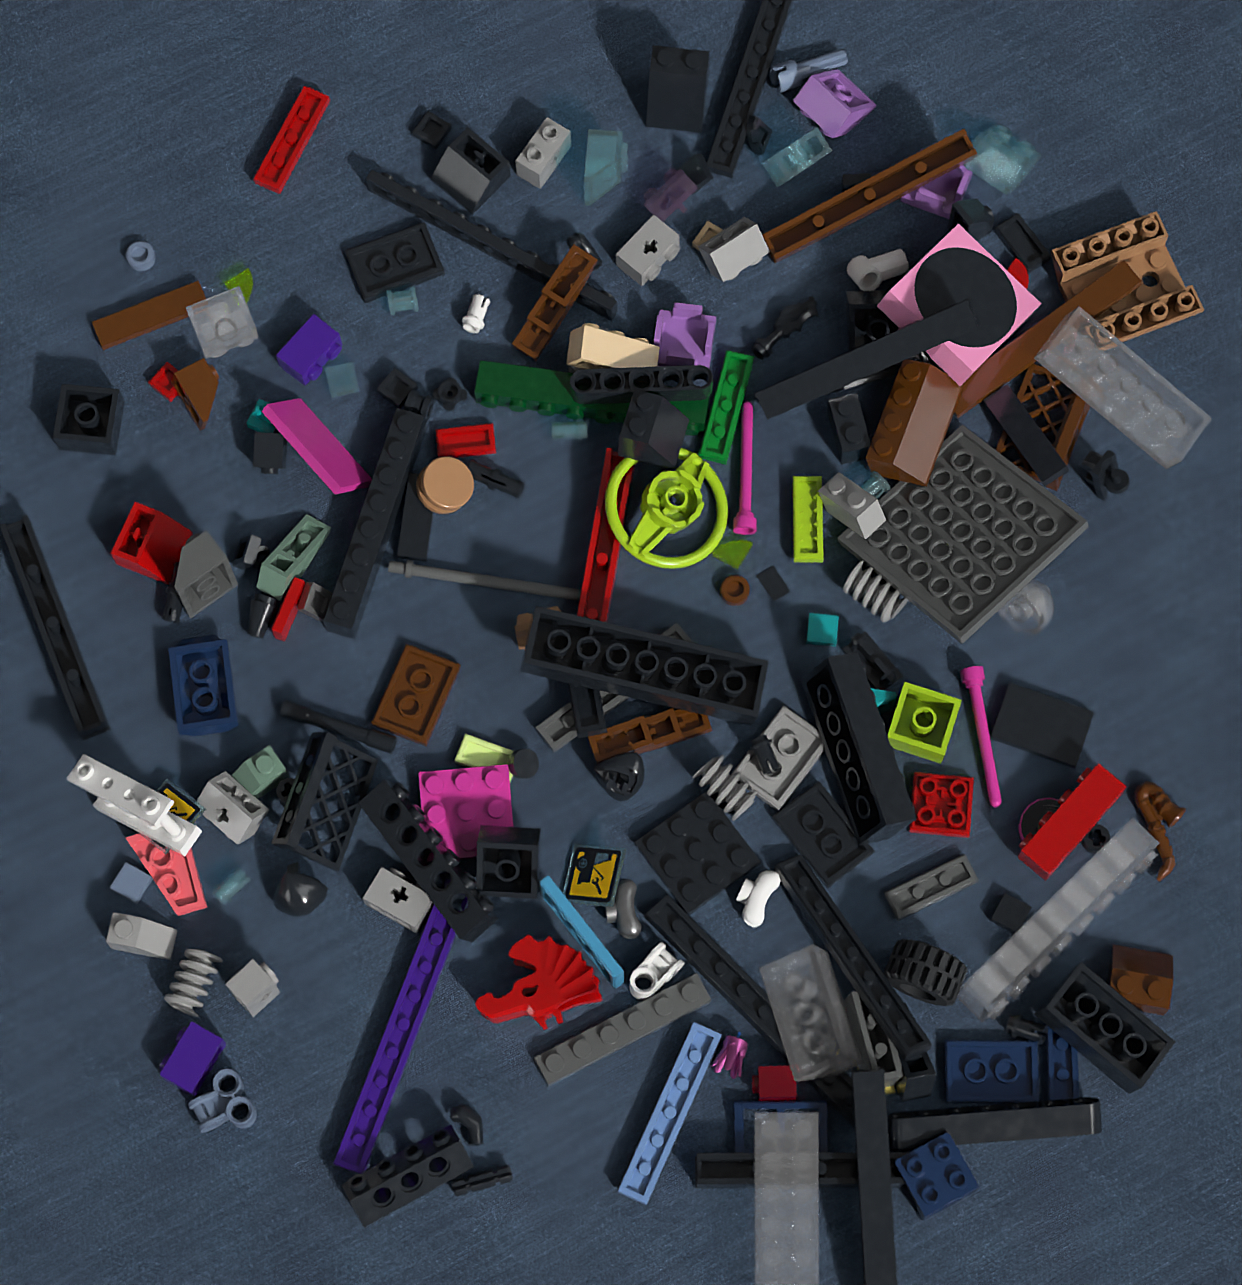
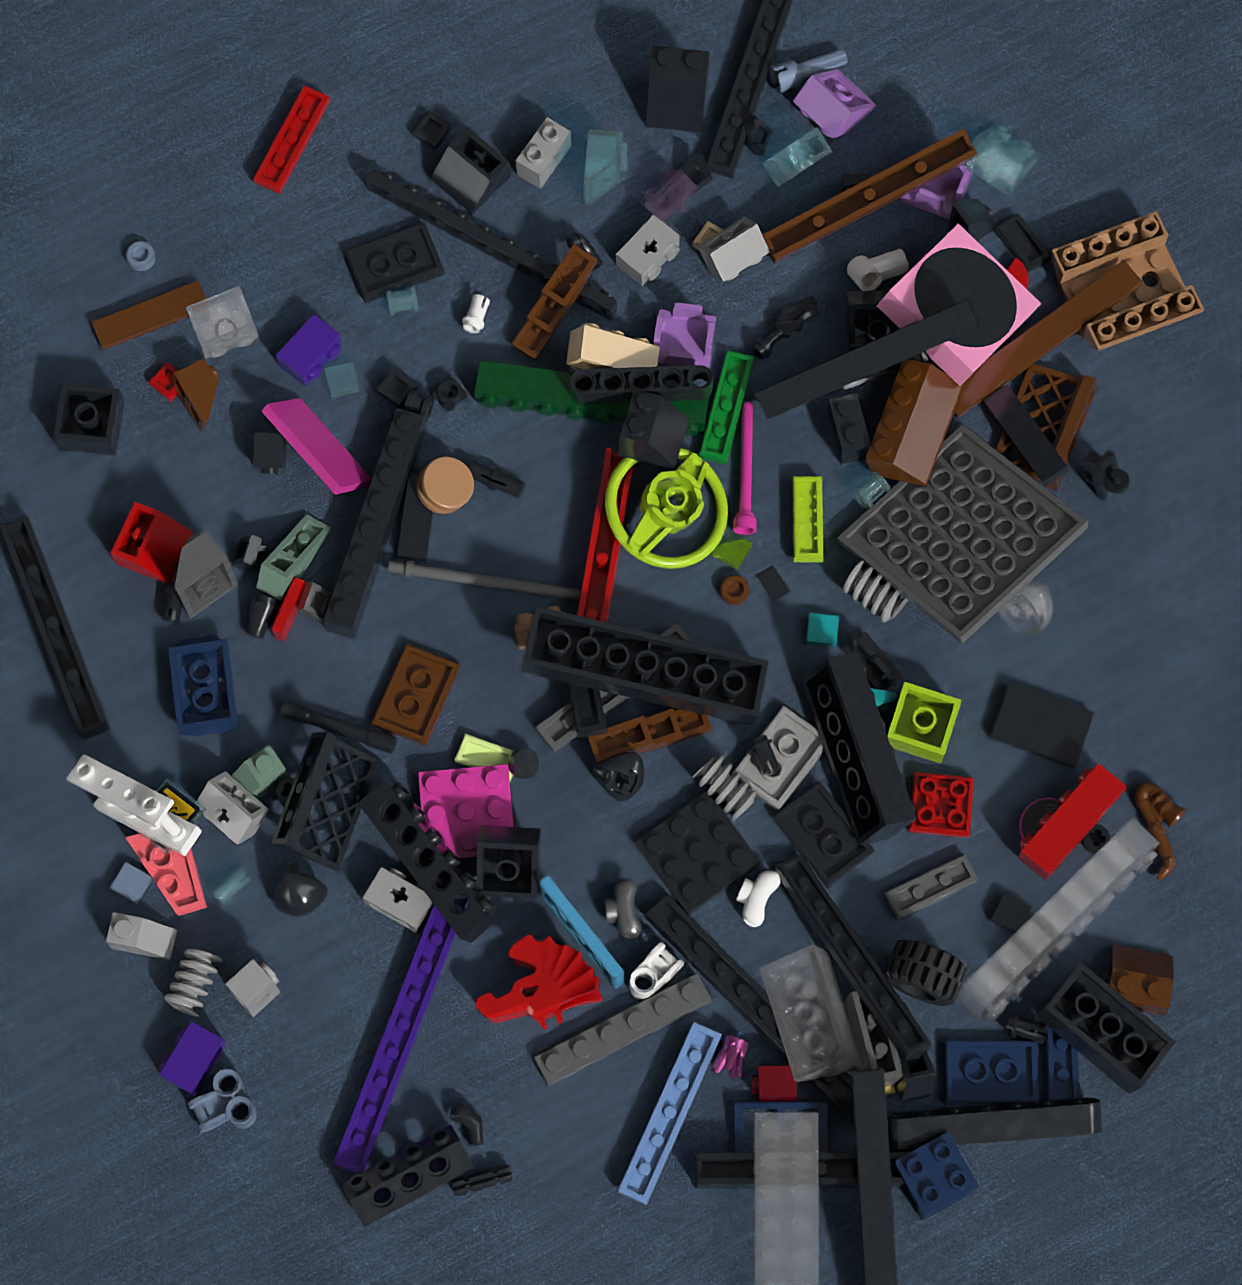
(243, 280): clear neon green tile -> none
(258, 421): teal tile -> none
(466, 441): red tile -> none
(570, 430): clear light blue pin -> none
(594, 875): piece -> none
(852, 505): light grey brick -> none
(973, 680): dark pink piece -> none
(1123, 388): clear brick -> none

